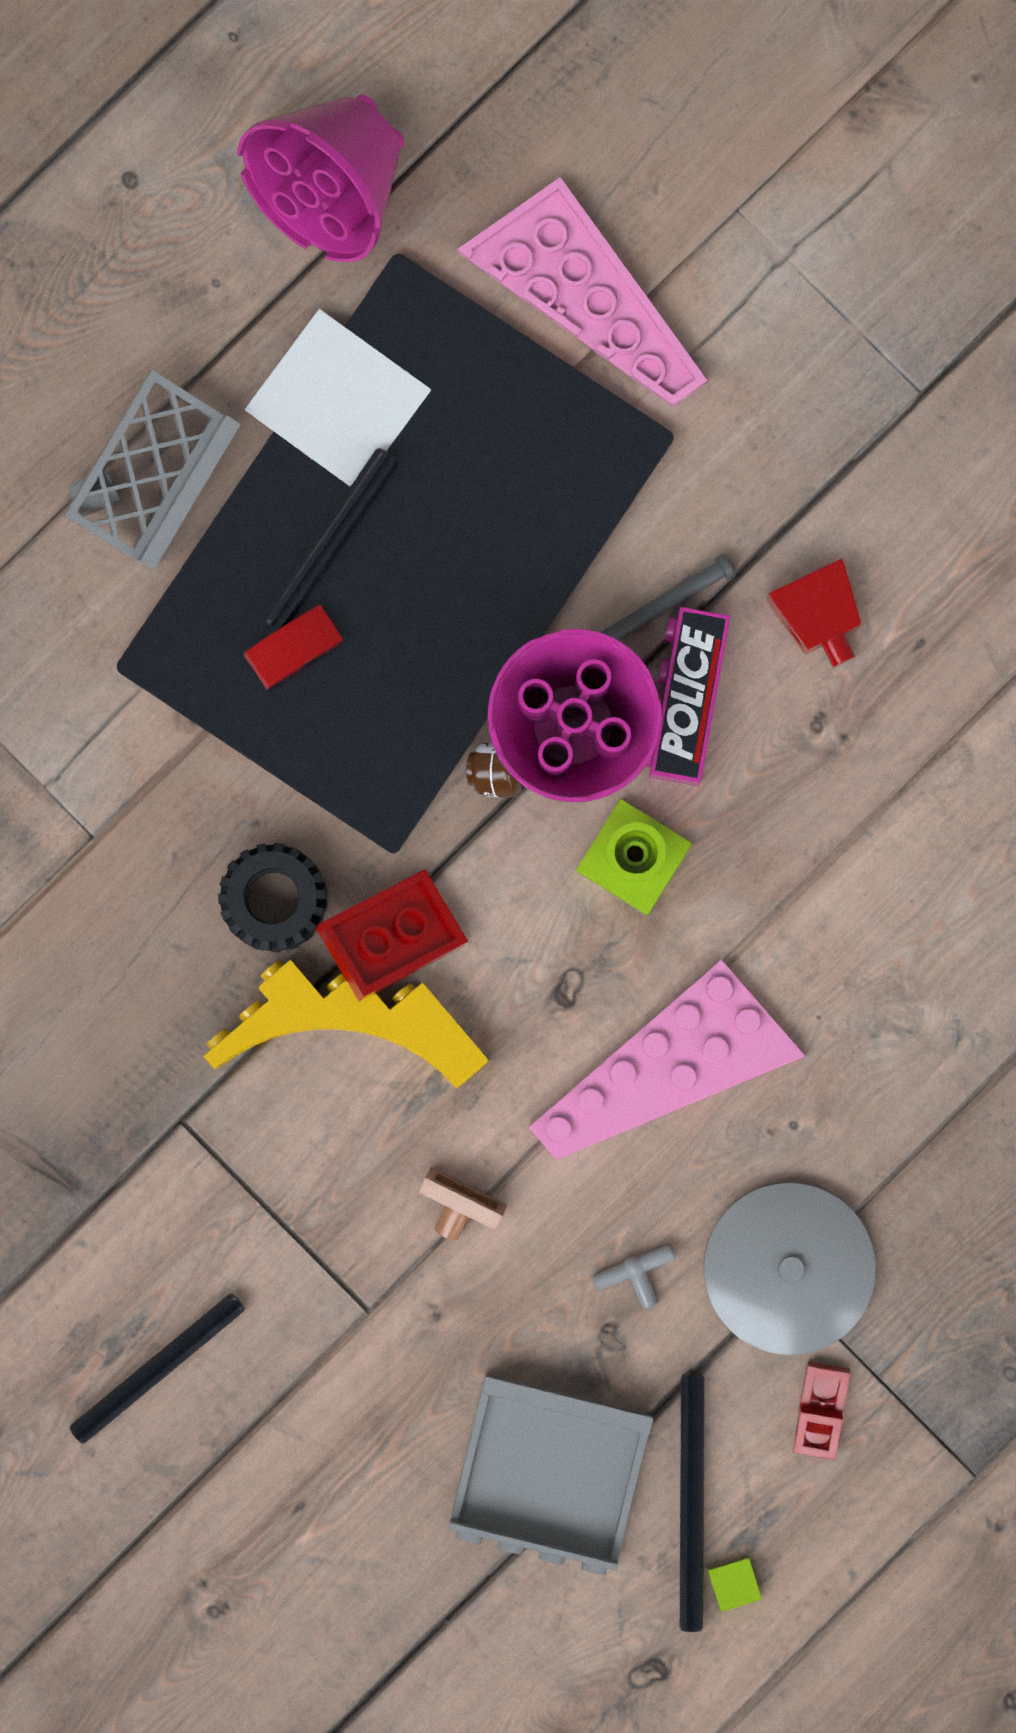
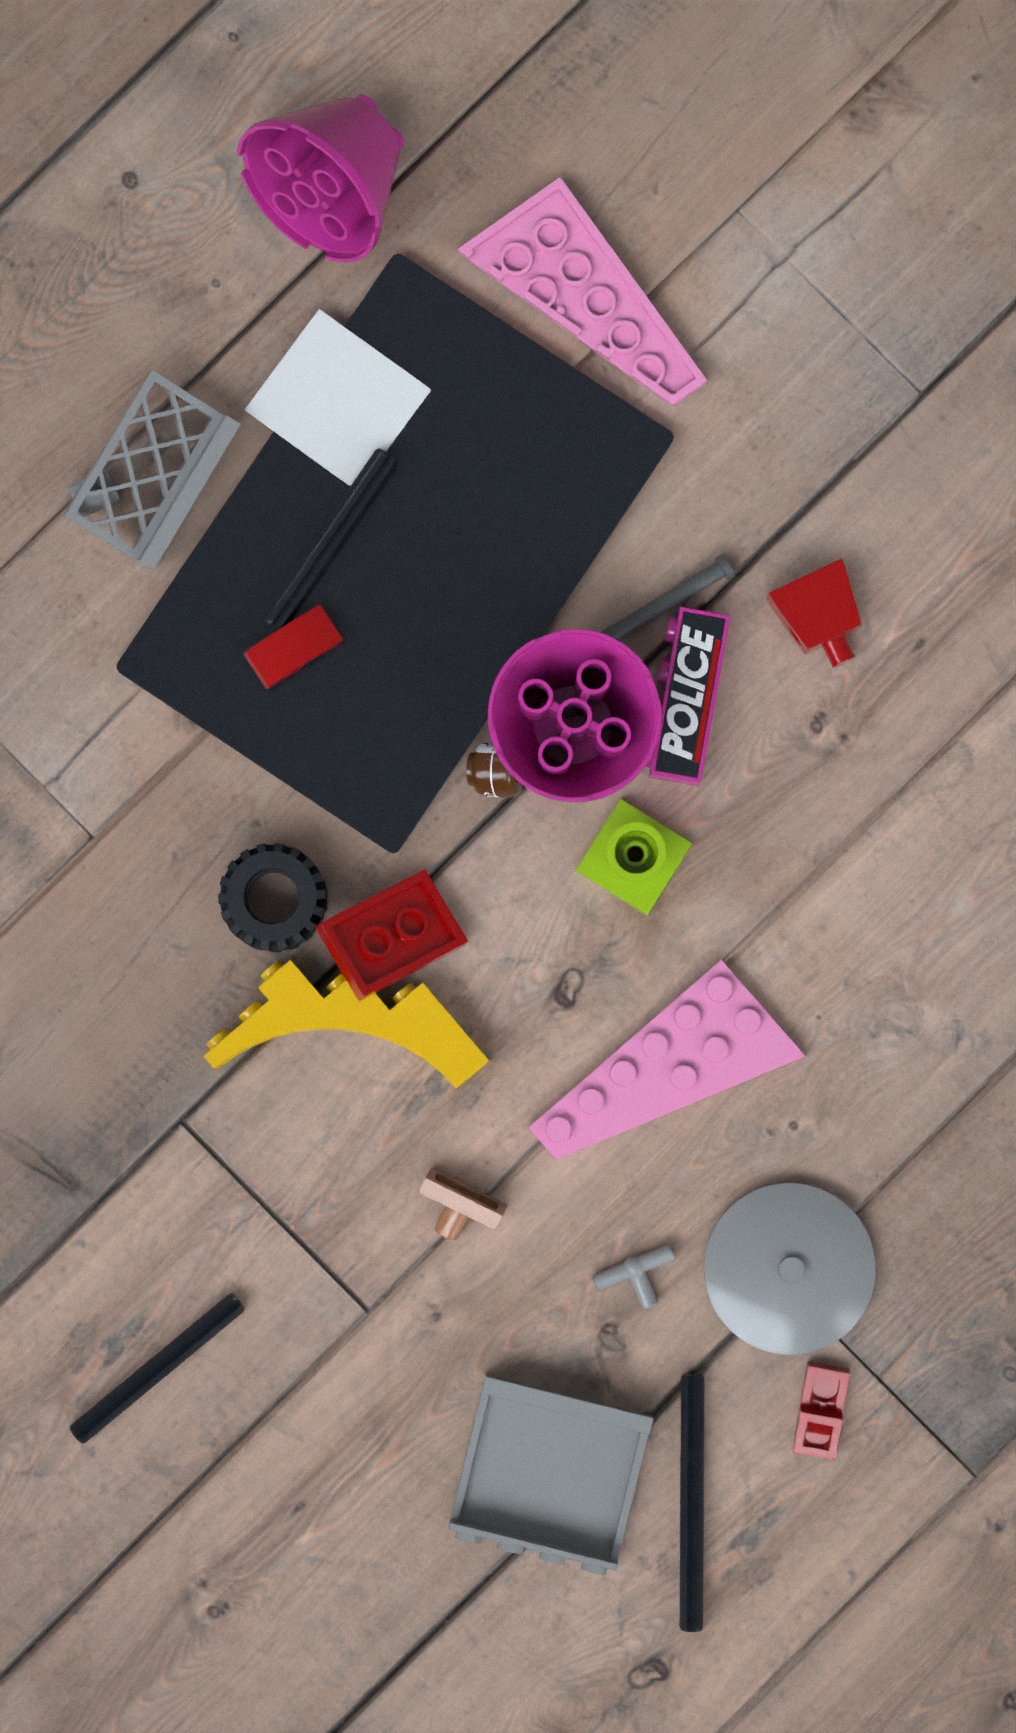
(734, 1584): lime tile -> none

